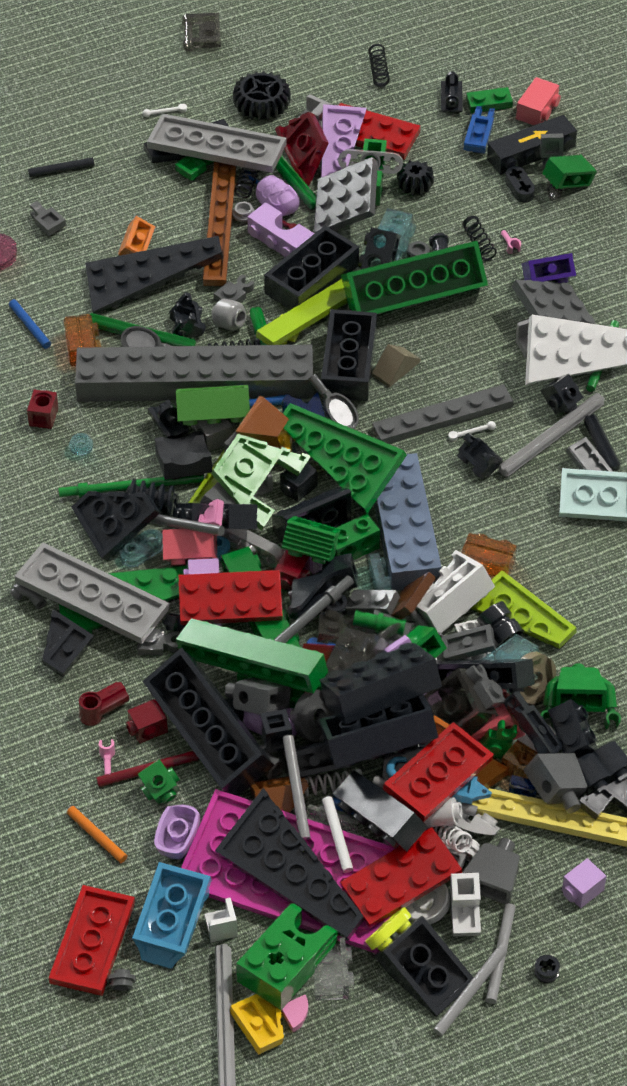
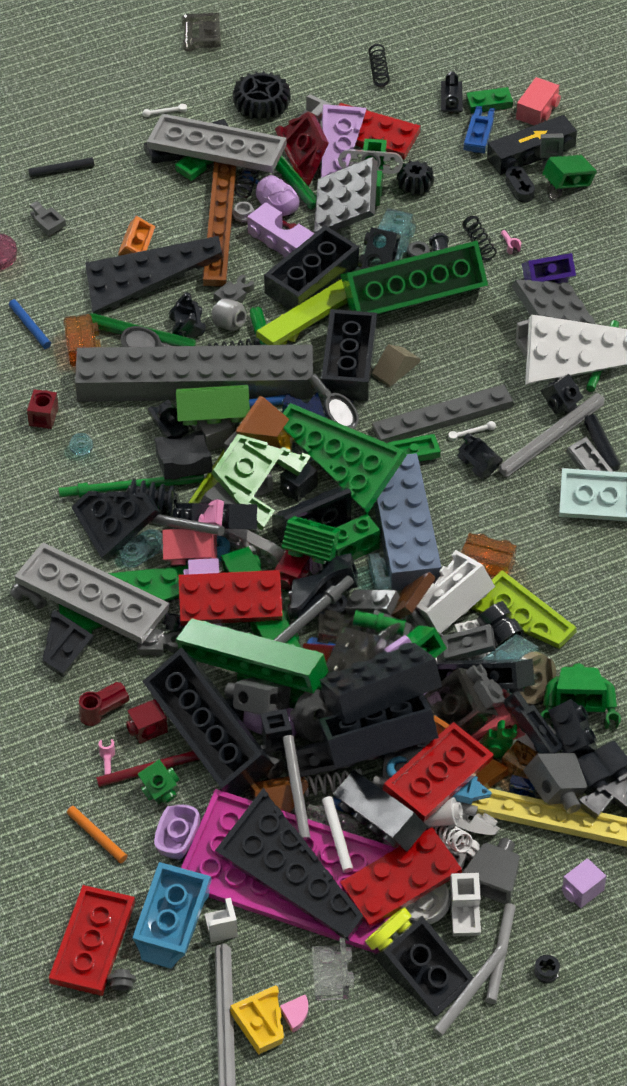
(284, 958): green brick -> none
(425, 447): none -> green plate

